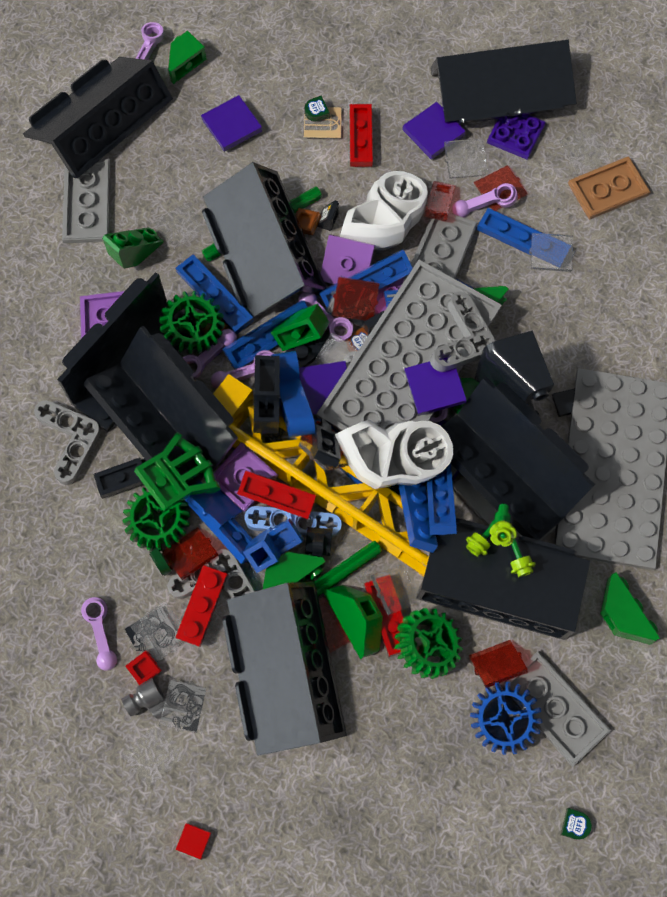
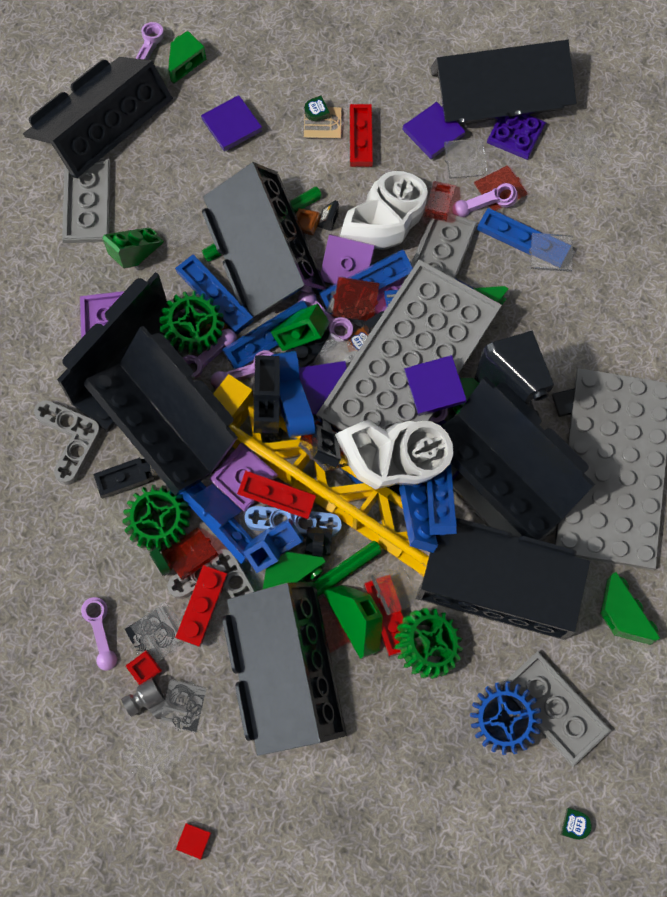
(164, 480): green plate -> none
(472, 336): light grey beam -> none
(498, 663): clear red piece -> none
(501, 534): lime plant -> none
(609, 187): medium nougat tile -> none

